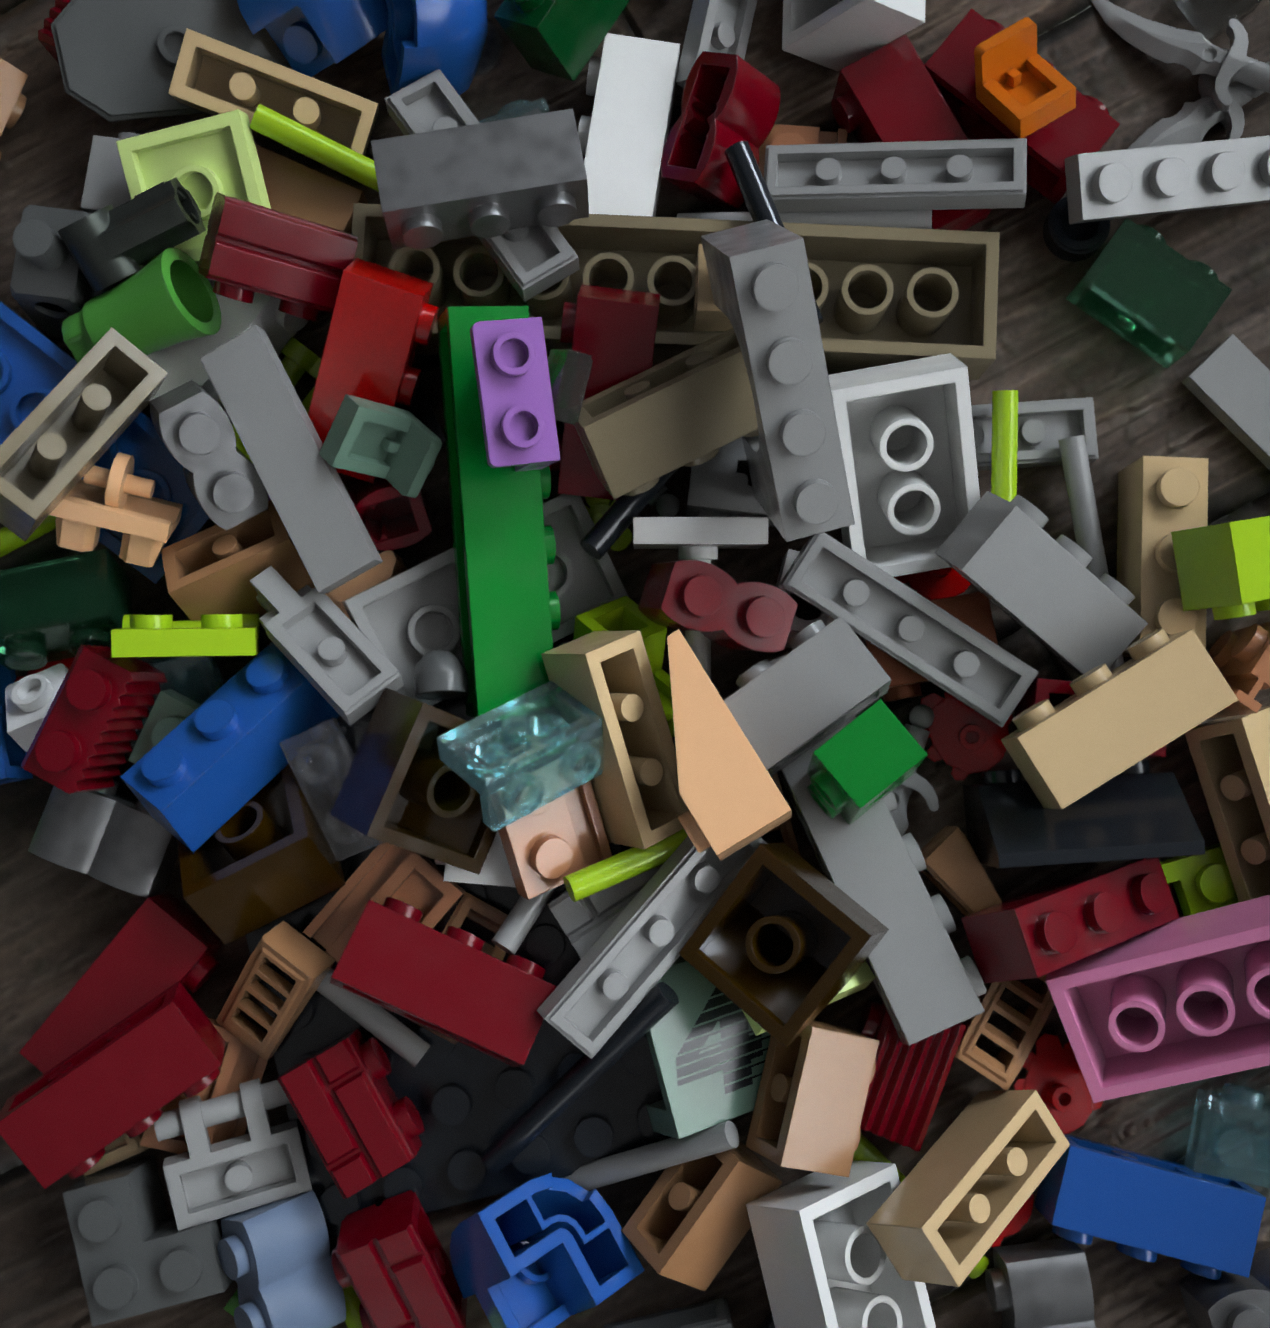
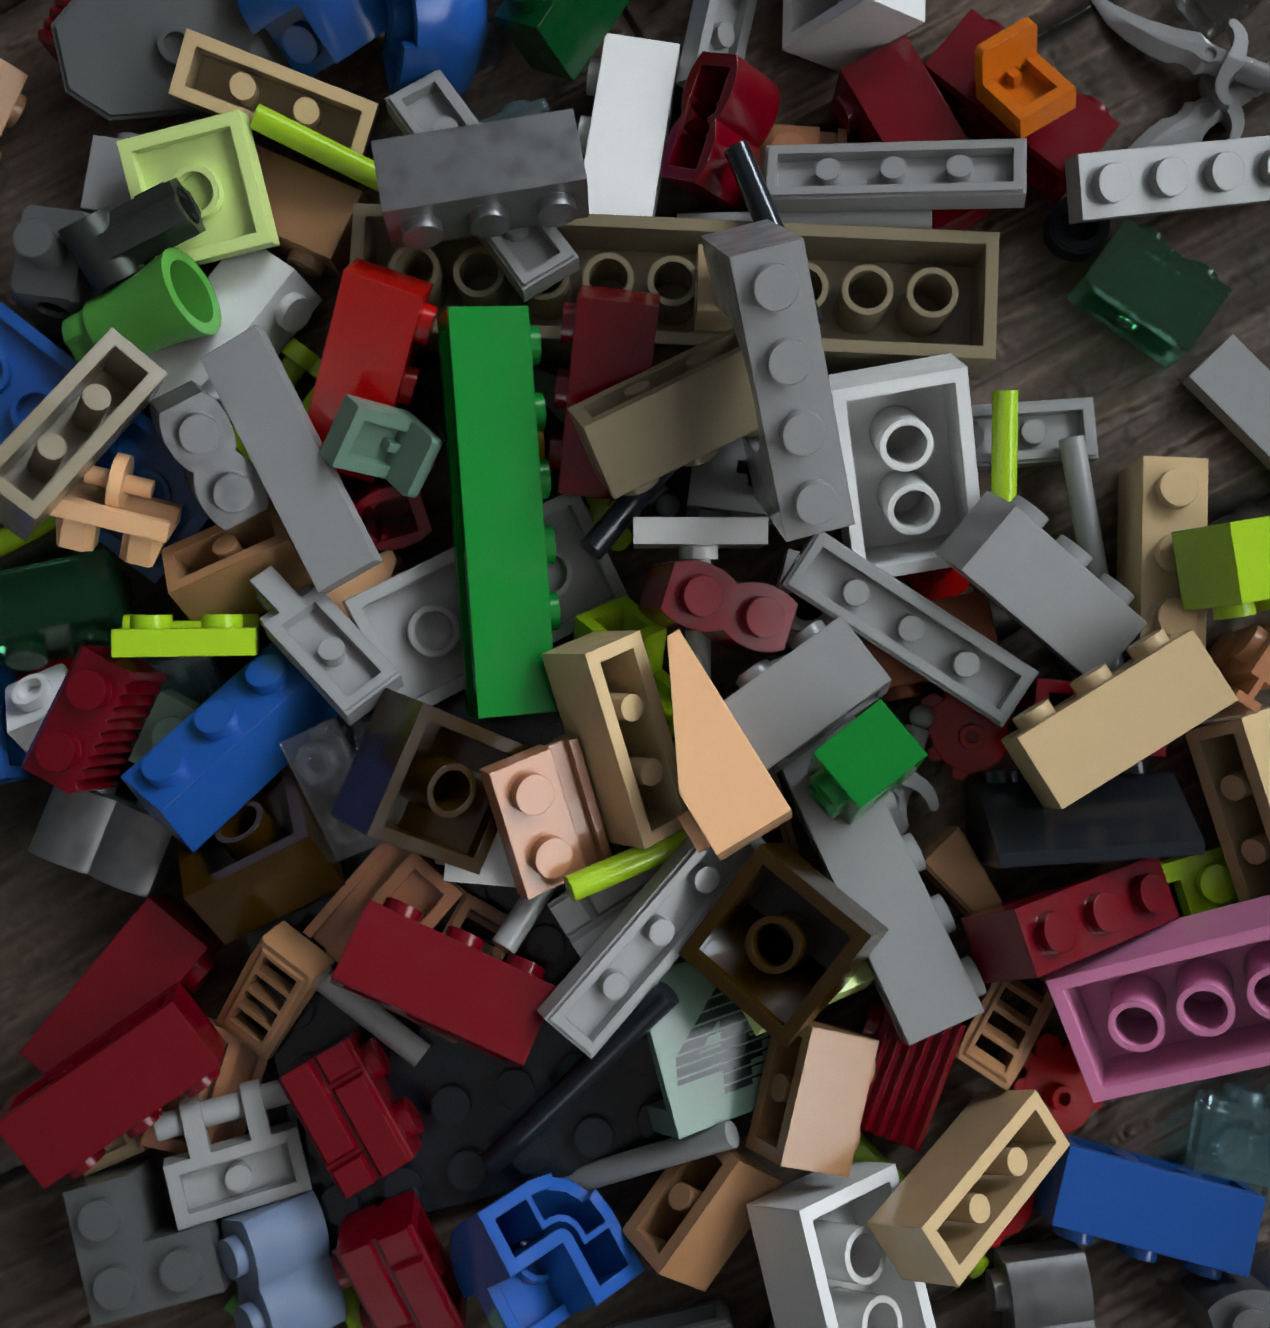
(274, 255): dark red brick -> none
(440, 677): dark grey hinge -> none
(515, 393): medium lavender bracket -> none
(526, 752): clear light blue bracket -> none
(568, 378): clear smoke tile -> none

